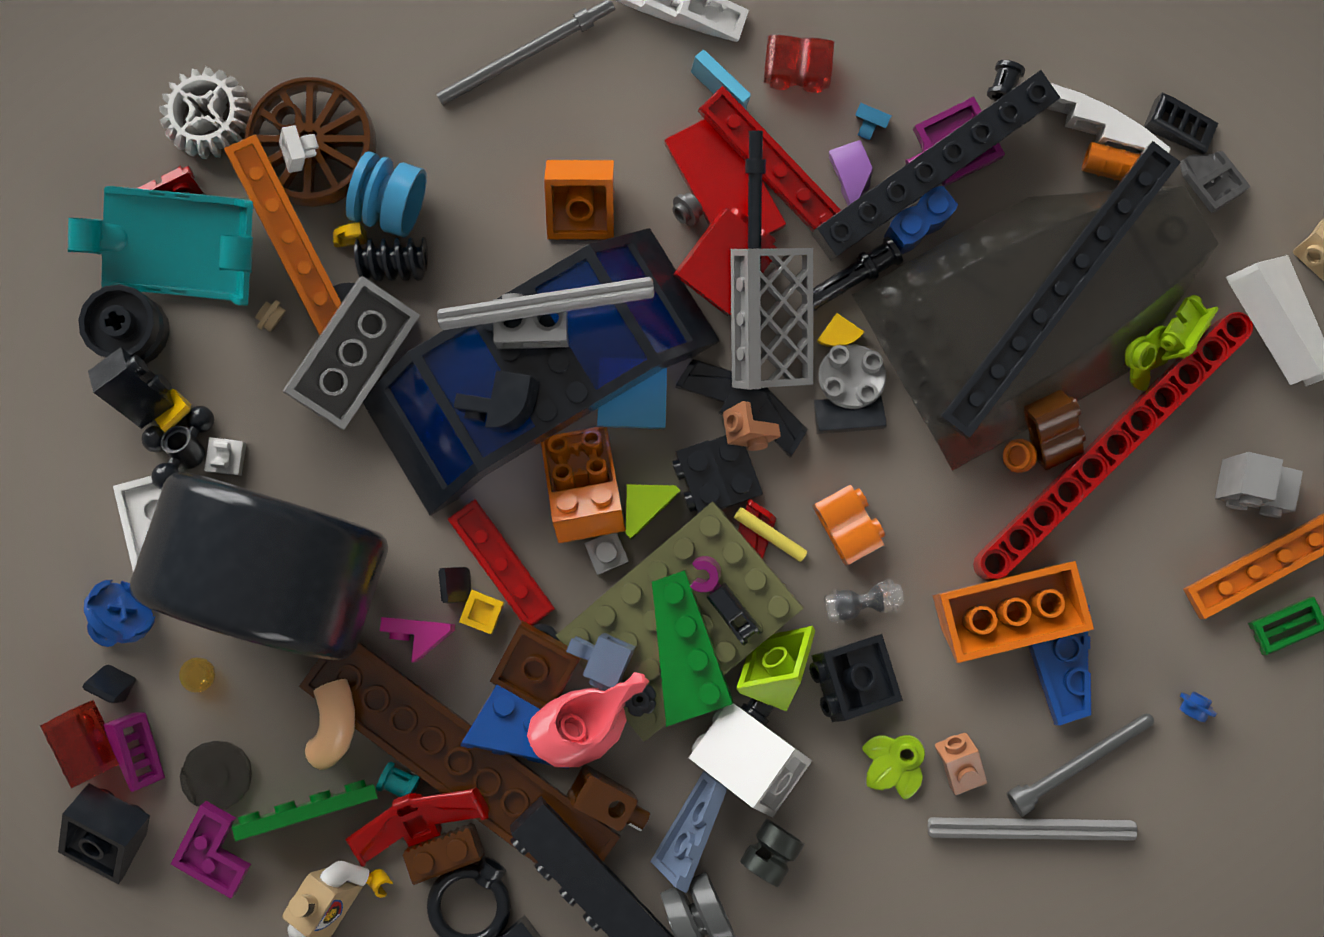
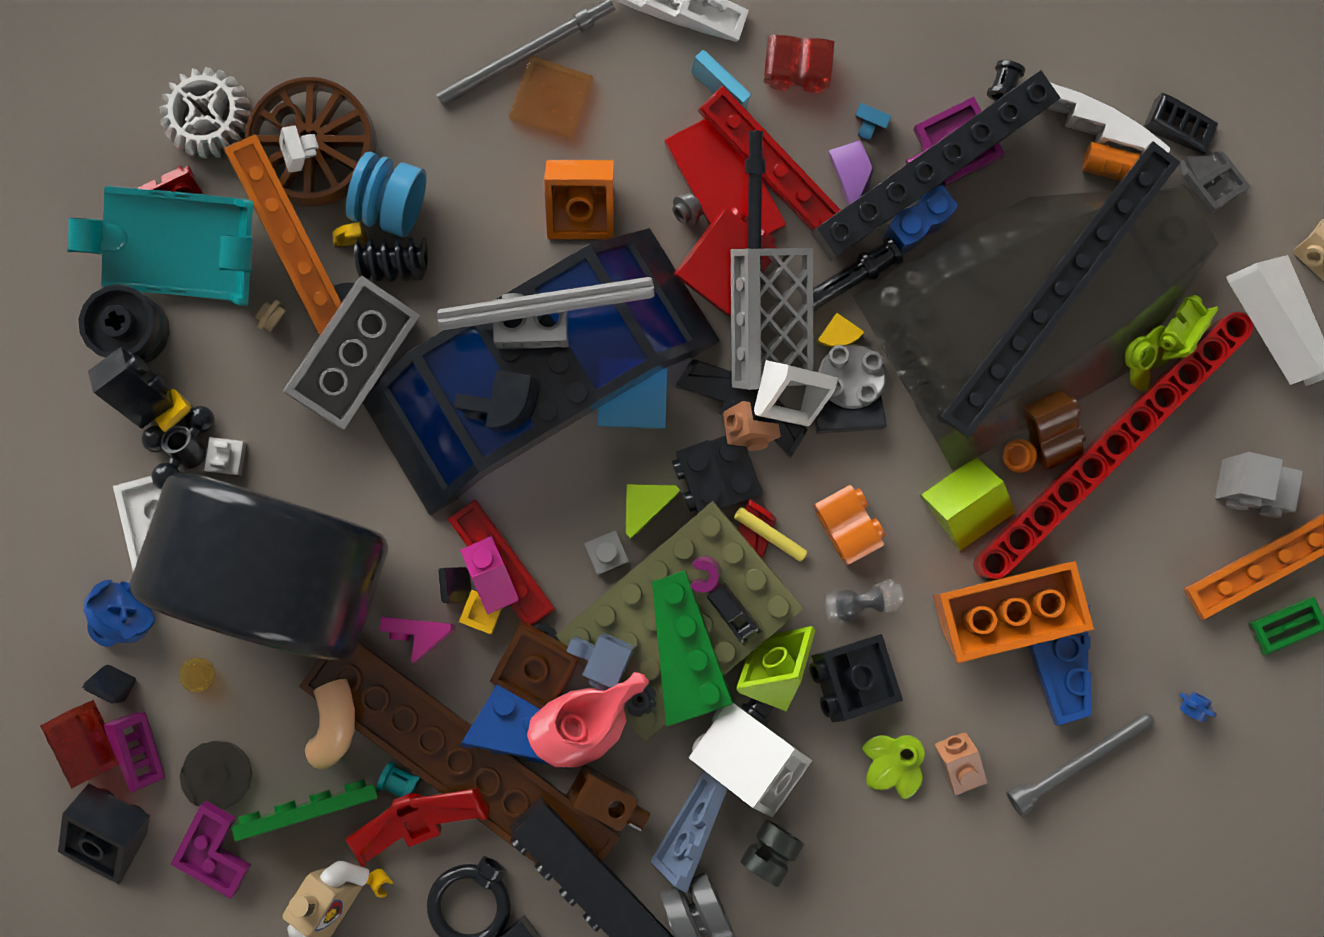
(443, 853): reddish brown brick -> none
(489, 575): none -> dark pink slope
(551, 97): none -> clear orange tile
(582, 484): orange slope -> none
(774, 381): none -> white tile
(969, 502): none -> lime slope
(1032, 828): light grey axle -> none

